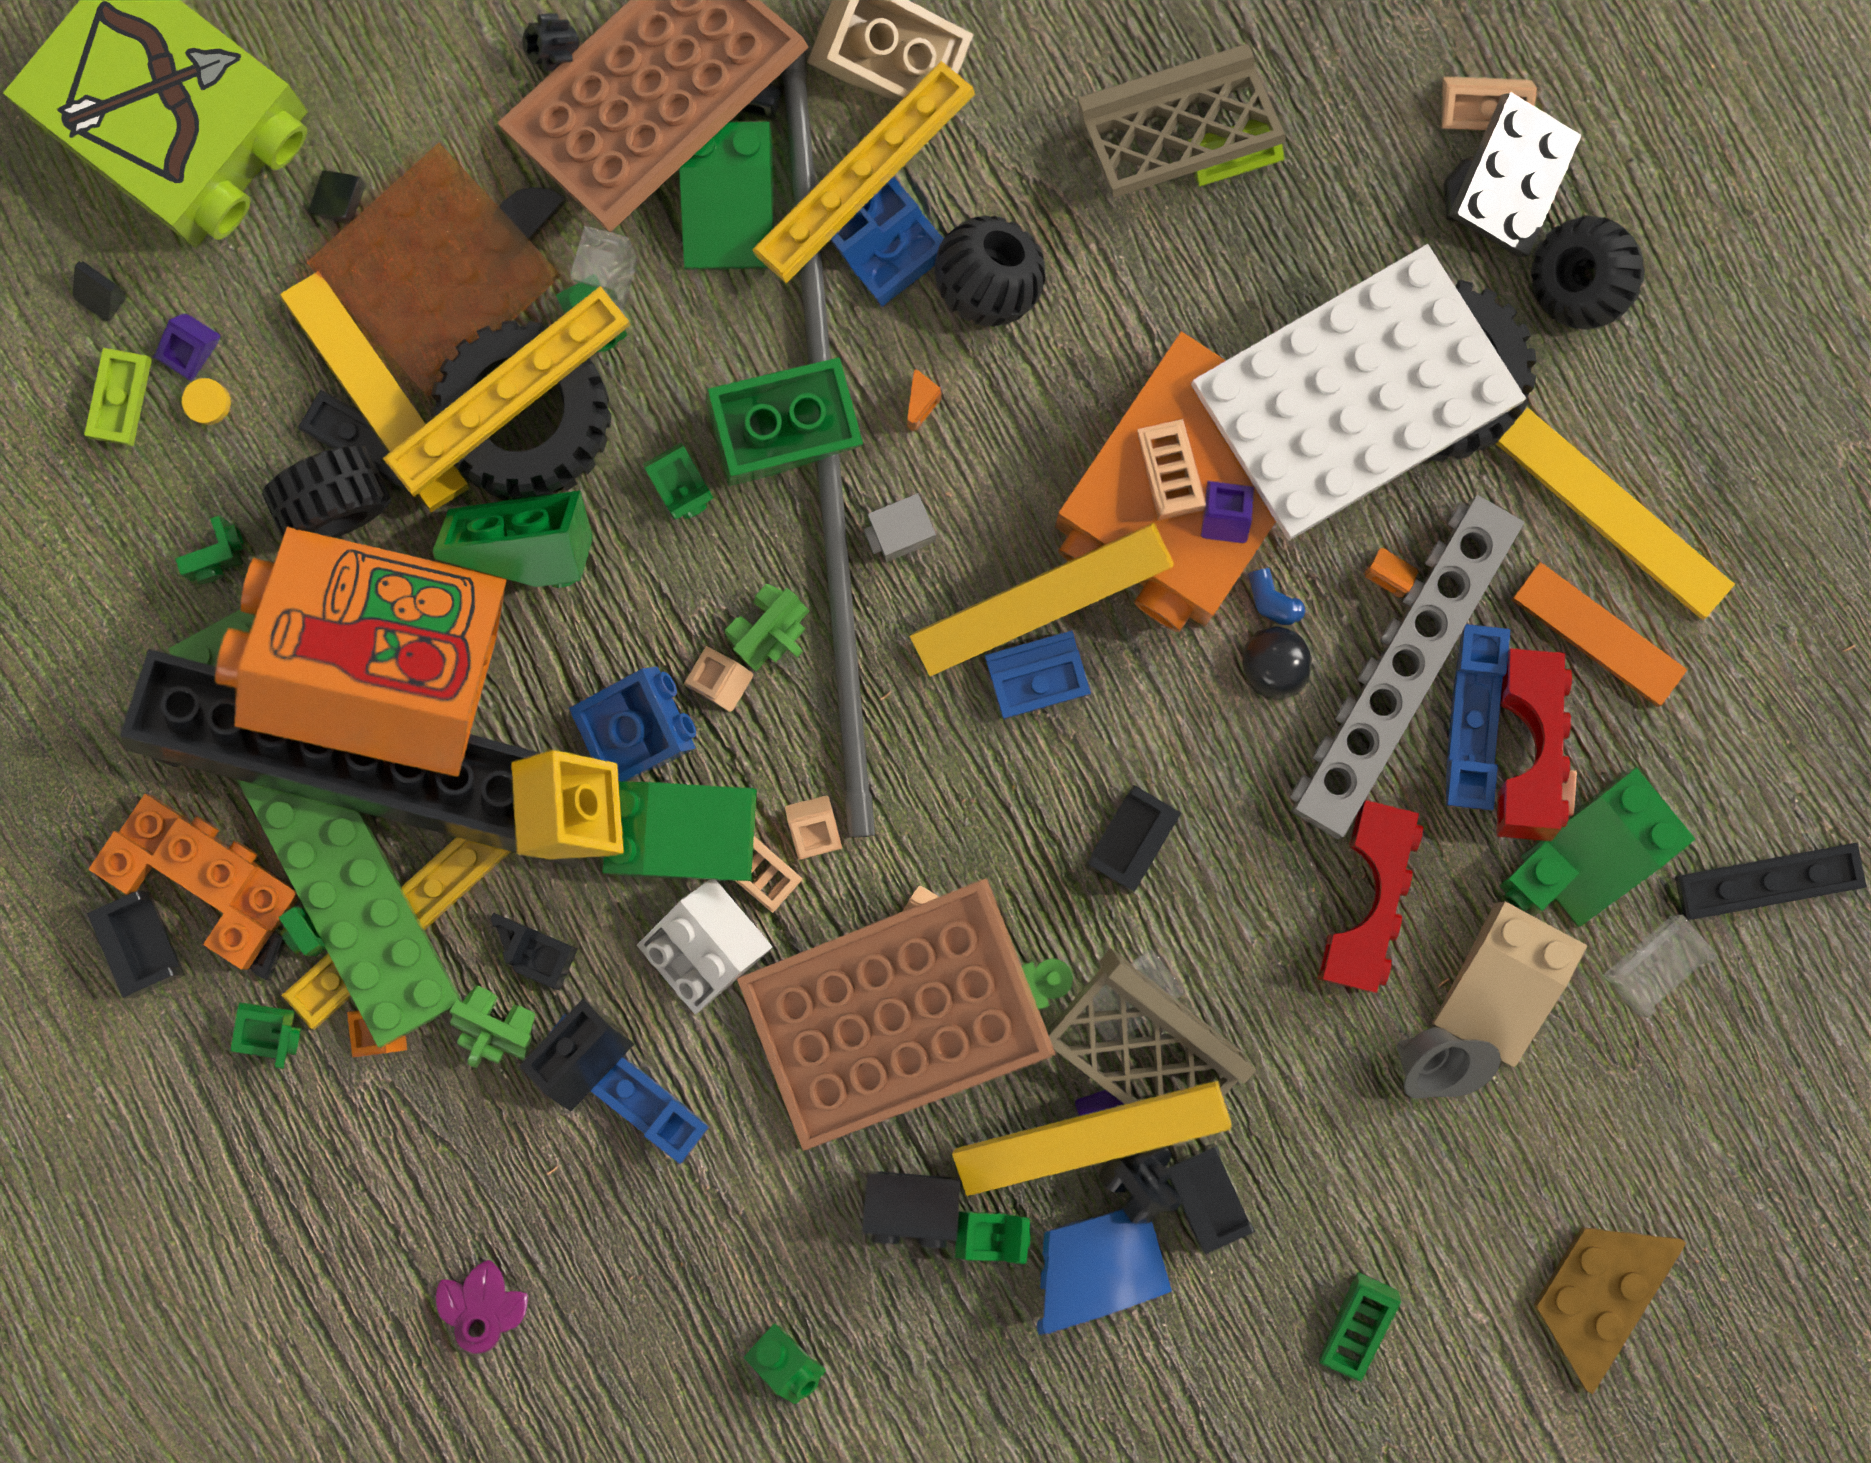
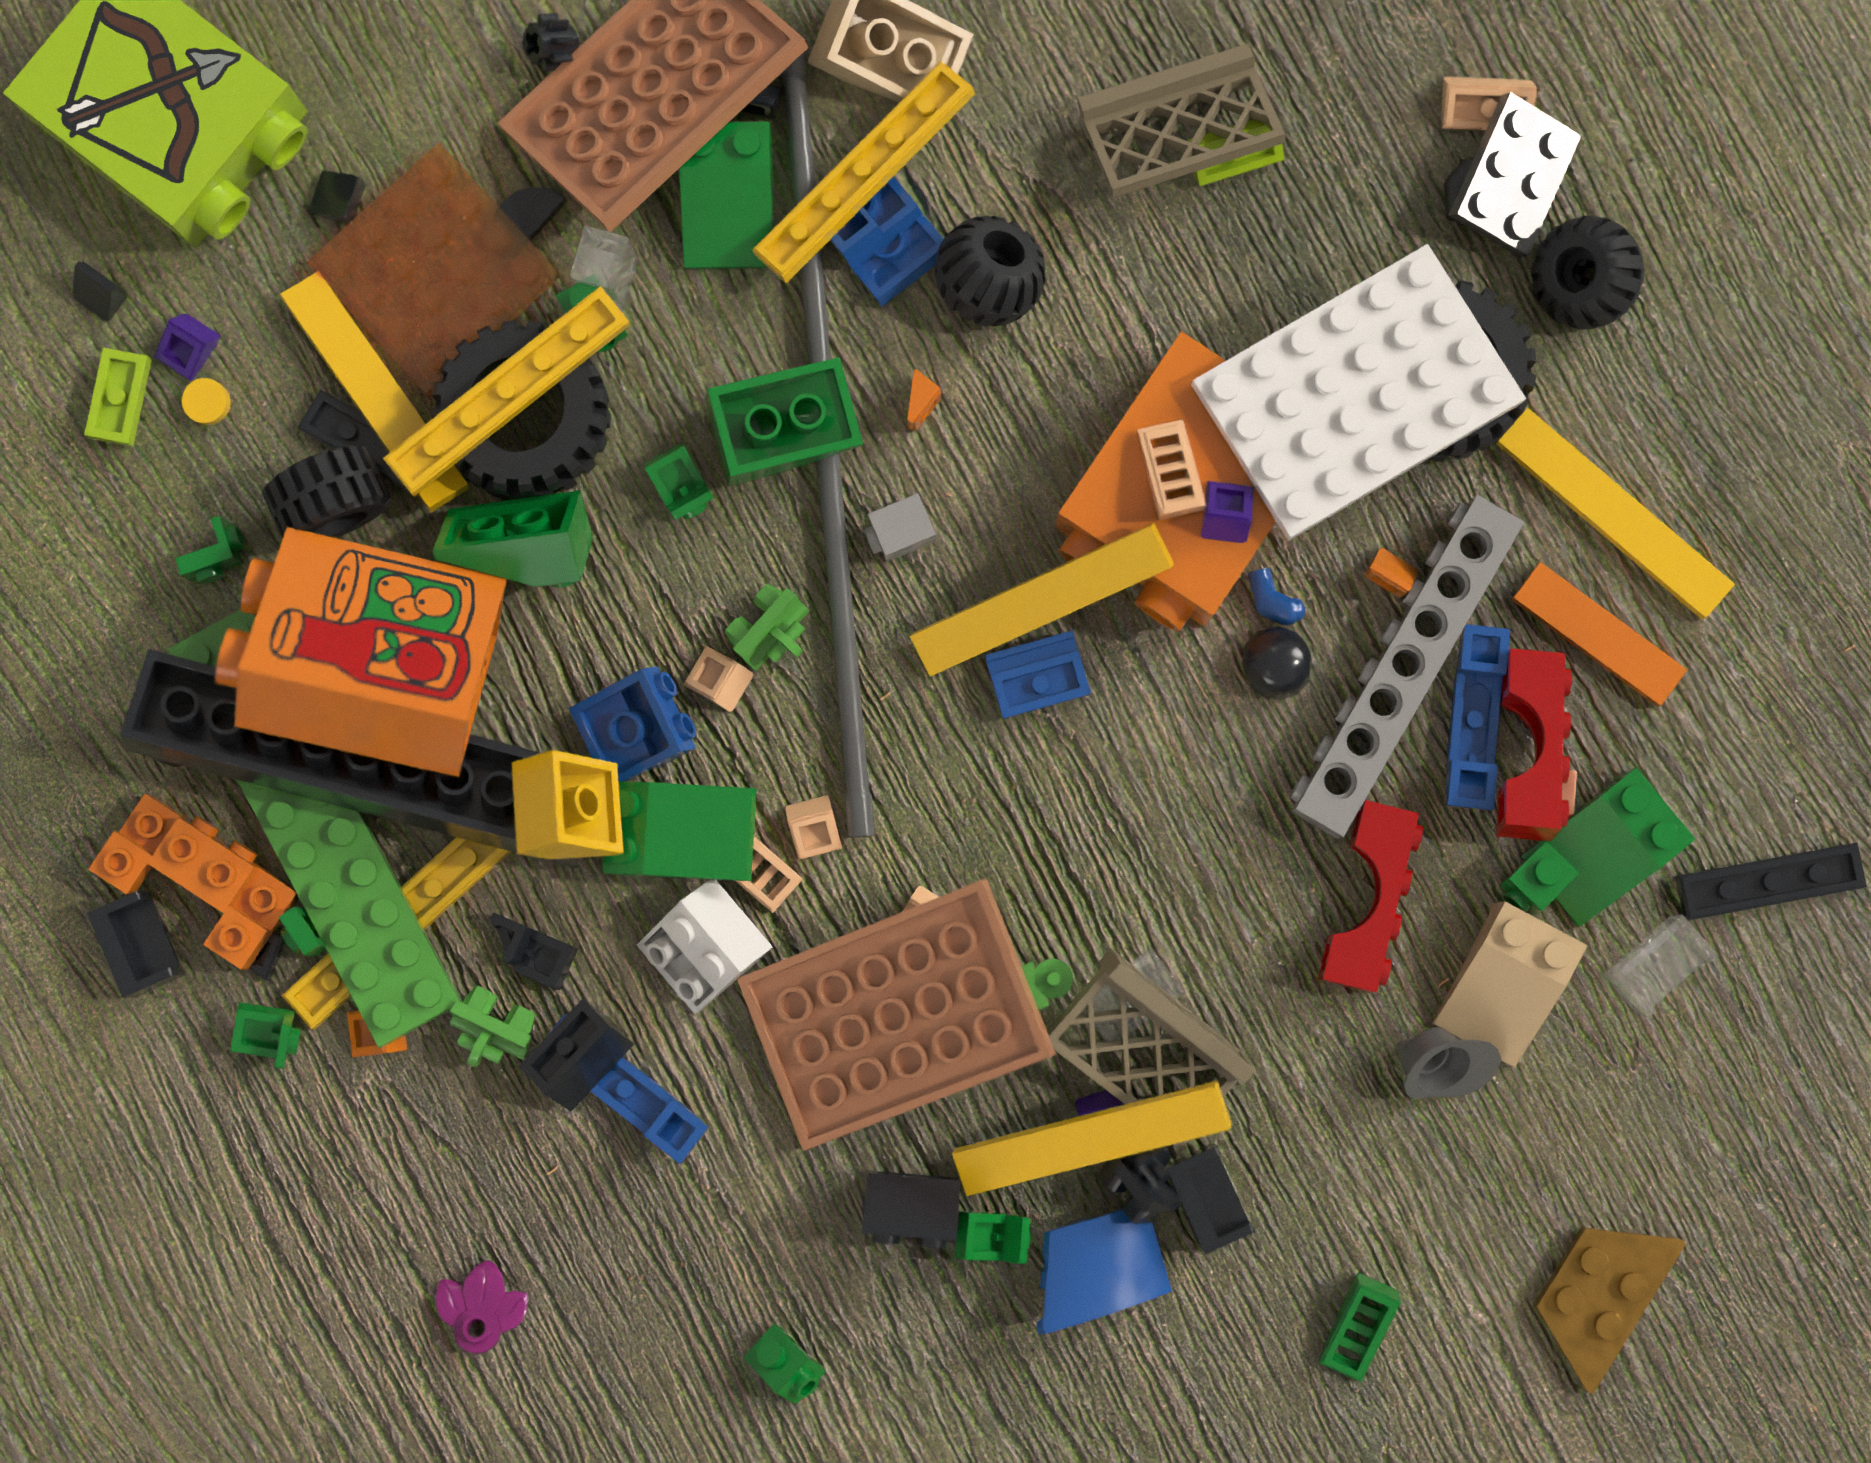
(1133, 839): black panel -> none

